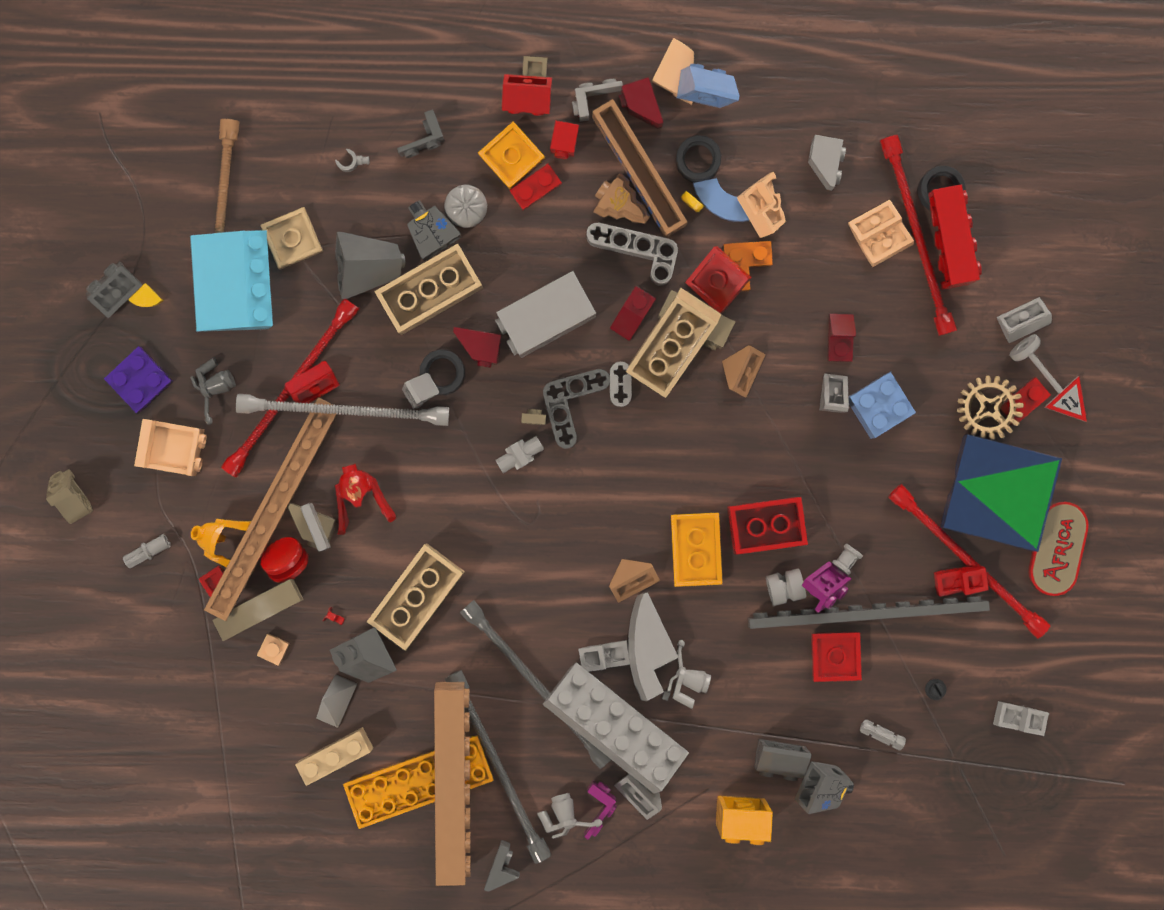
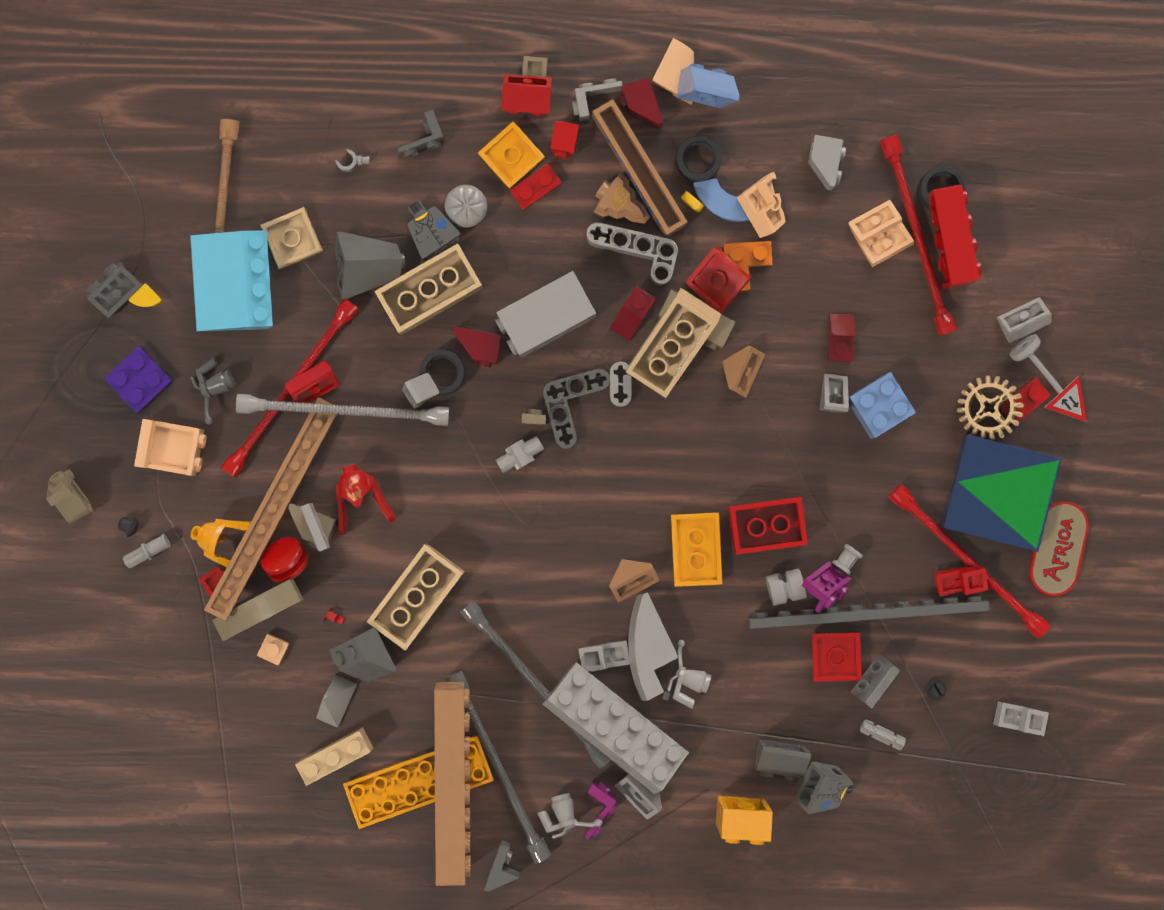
(128, 525): none -> black piece
(875, 681): none -> dark grey bracket

